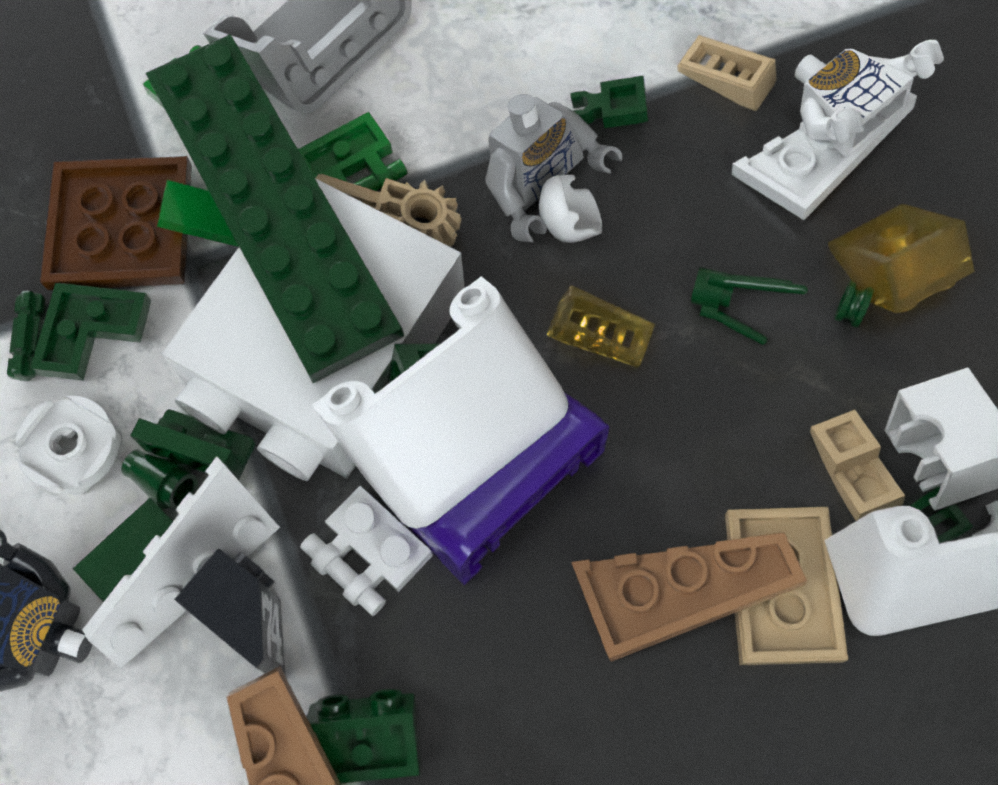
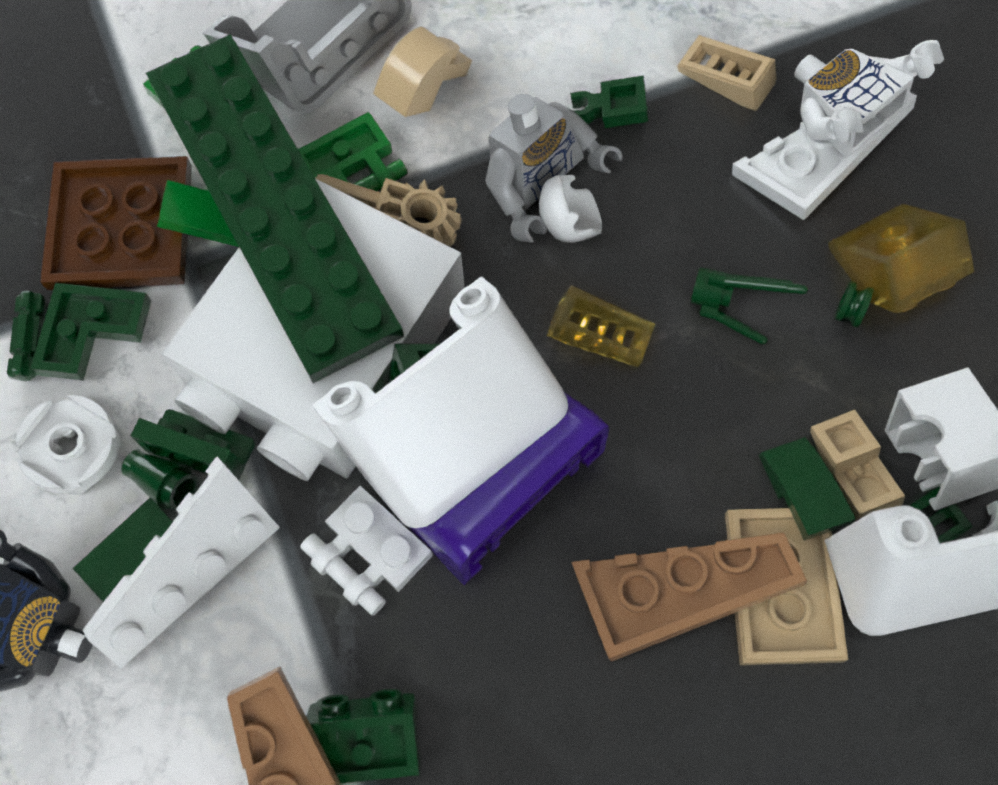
(238, 607): black slope -> none
(417, 71): none -> tan brick
(807, 487): none -> dark green slope

